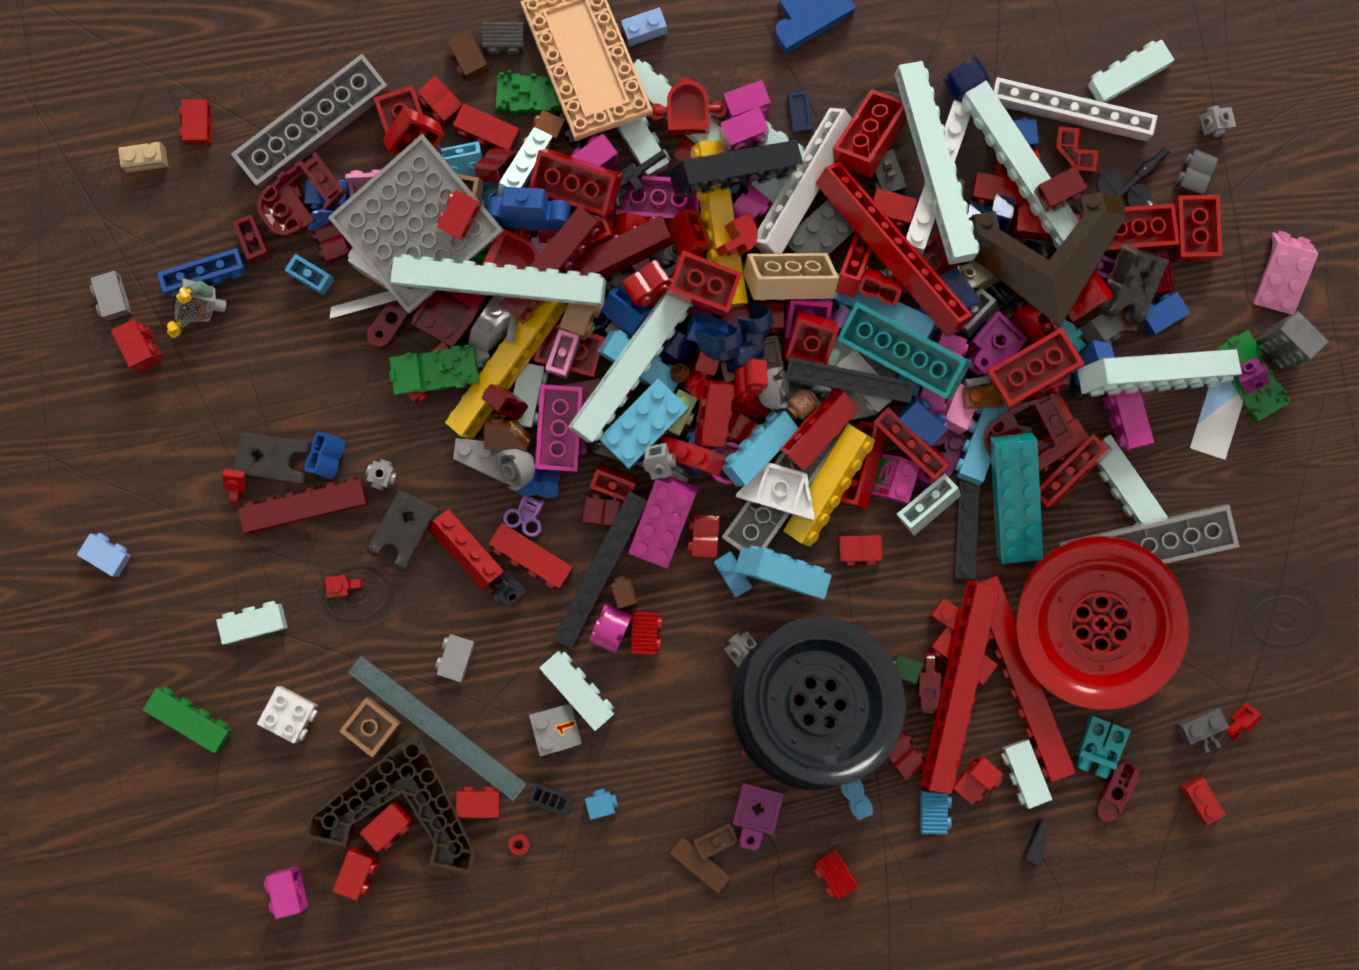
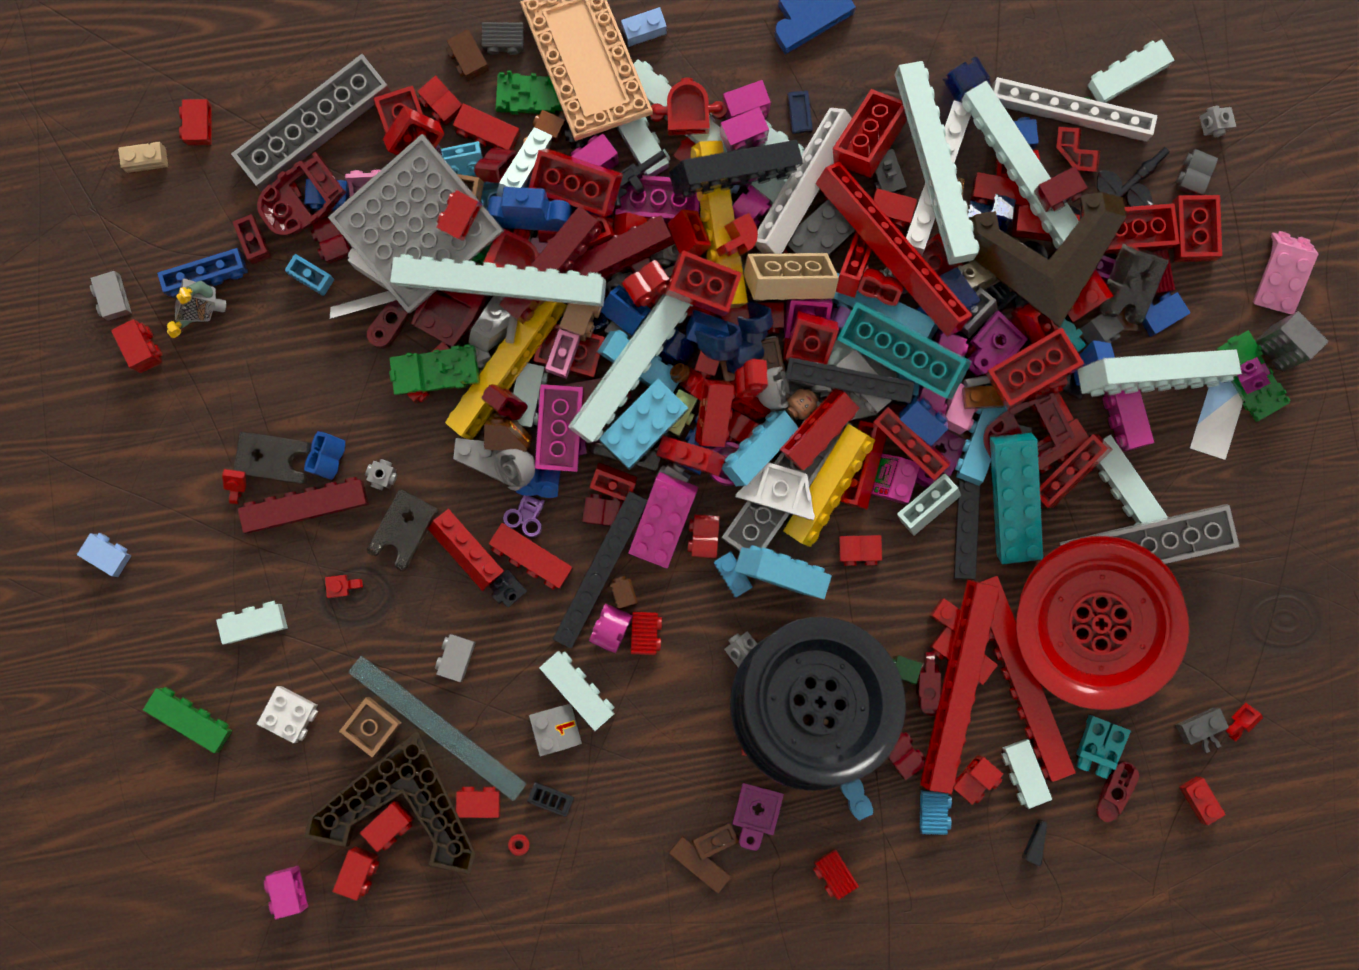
(322, 219): blue piece -> none
(601, 804): dark azure brick -> none
(658, 461): light grey brick -> none

